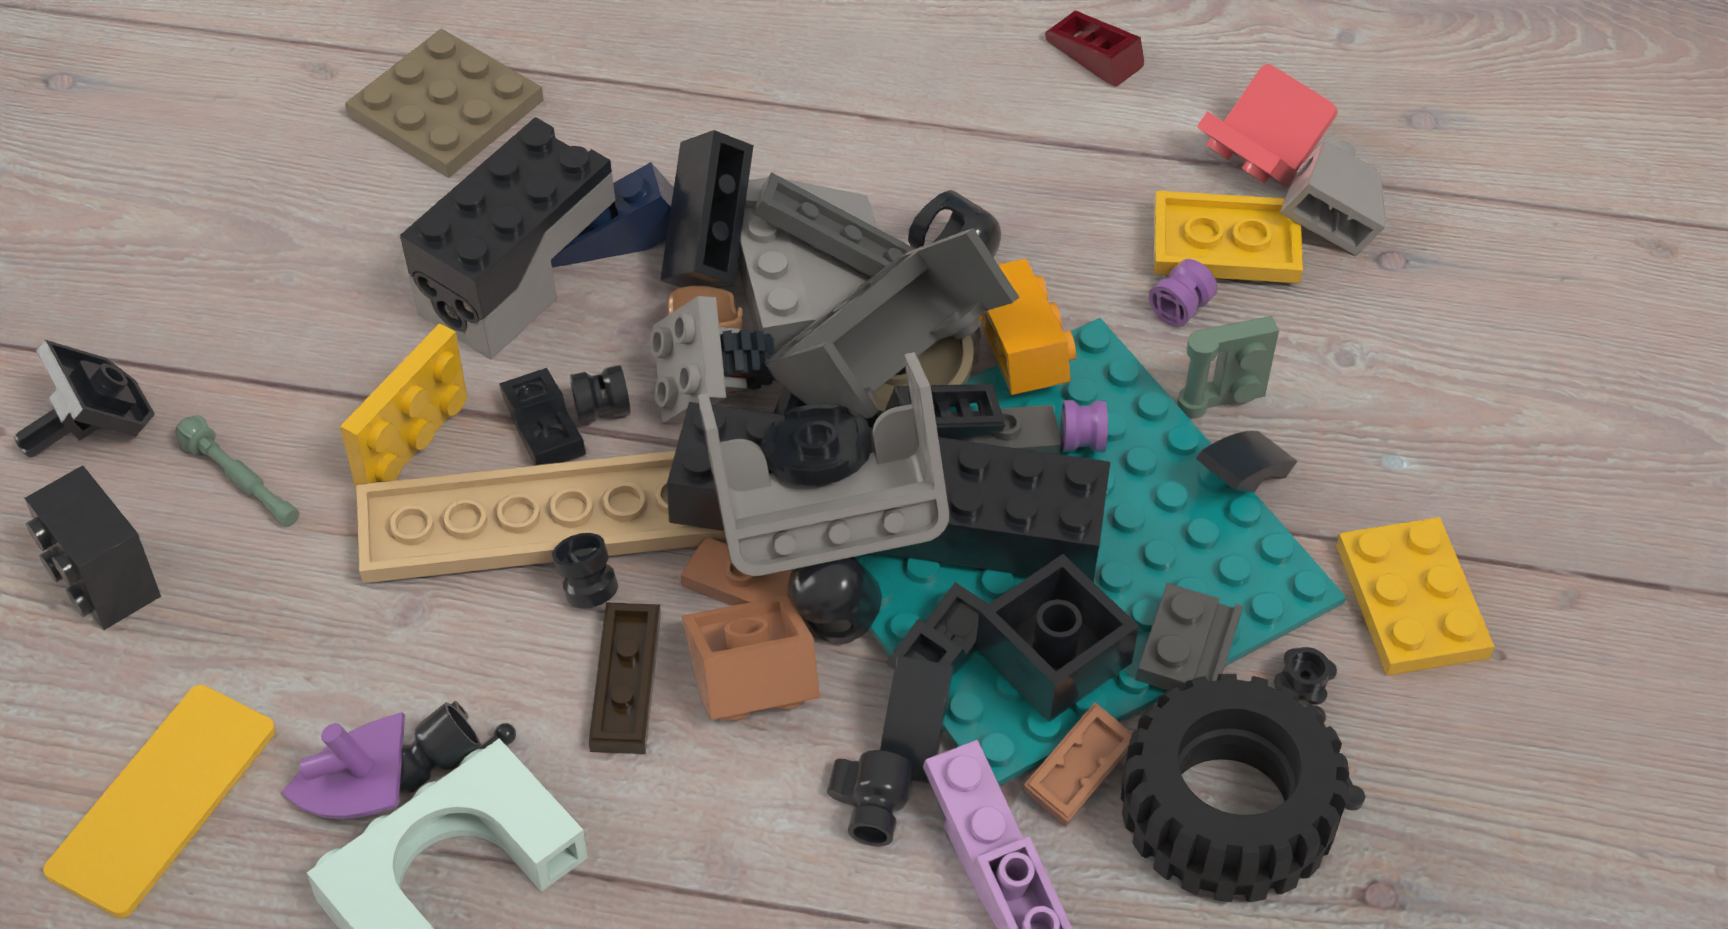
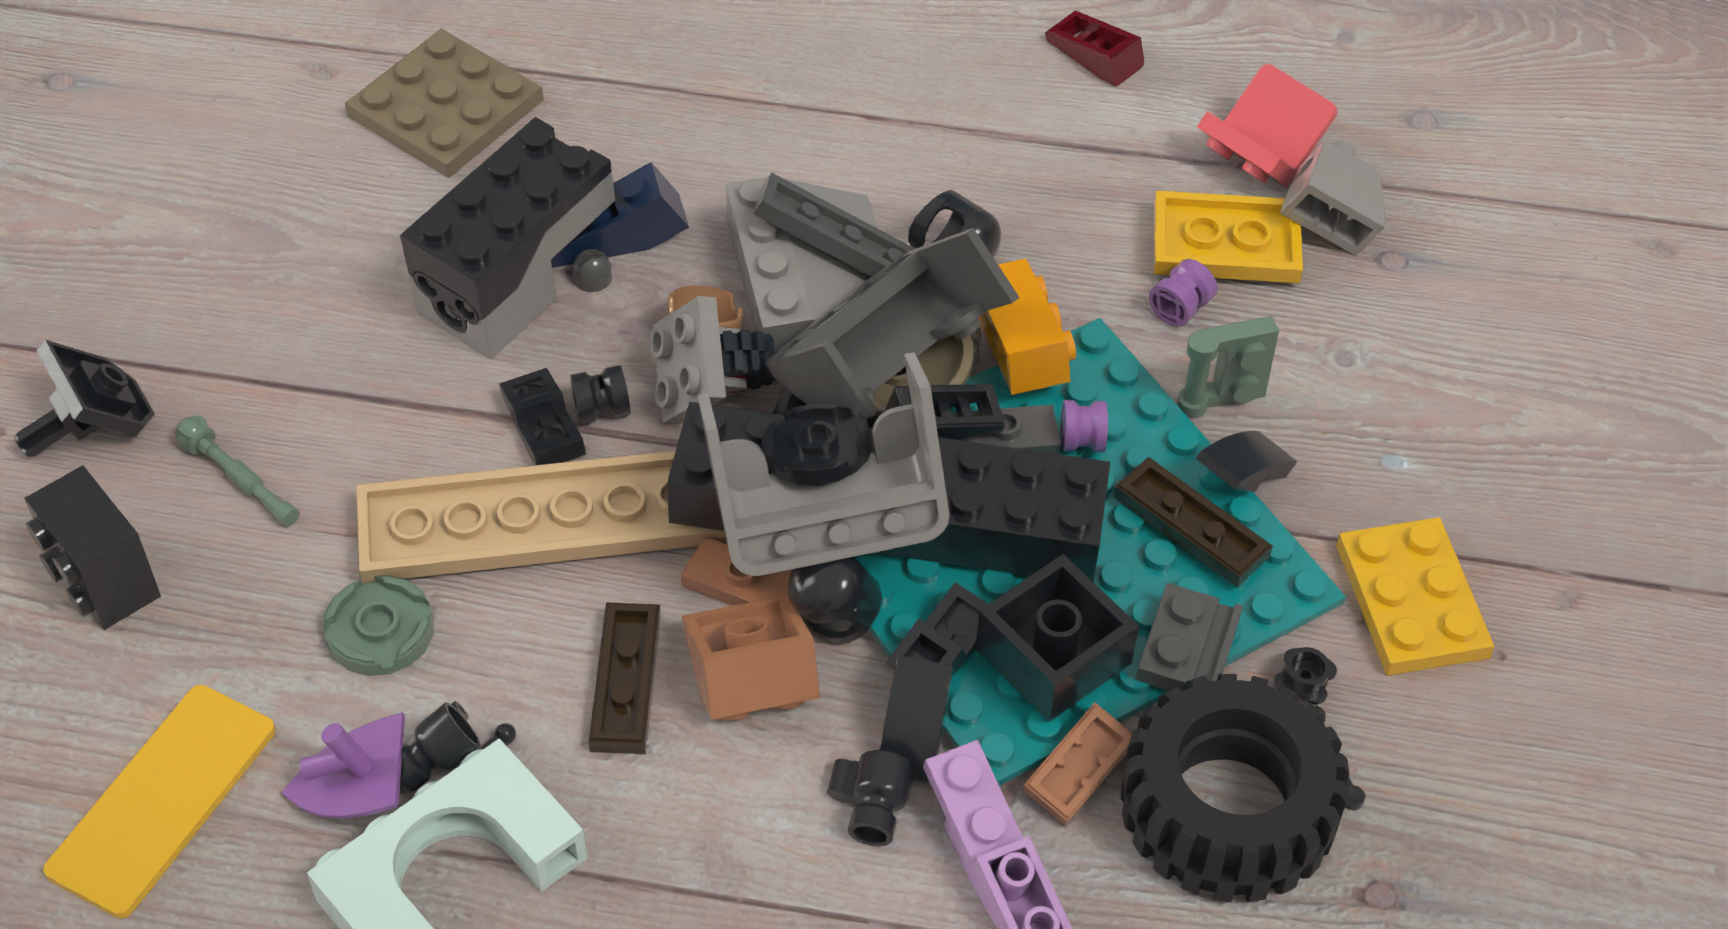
(378, 625): none -> sand green tile
(406, 409): yellow plate -> none
(584, 566): black wheel -> none
(592, 270): none -> dark grey hinge
(707, 211): black brick -> none
(1193, 522): none -> dark brown tile

